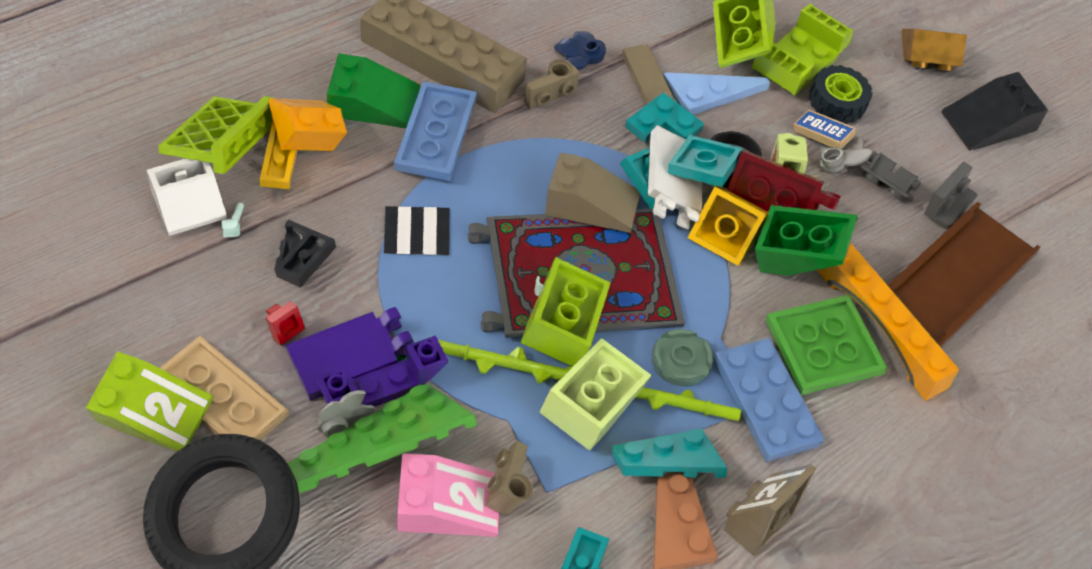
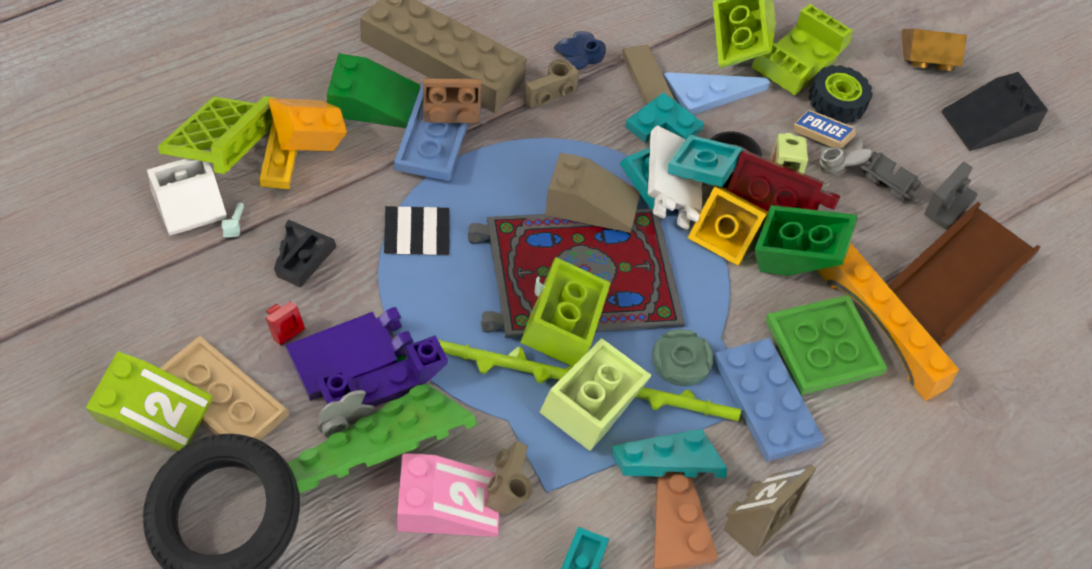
(451, 100): none -> medium nougat slope

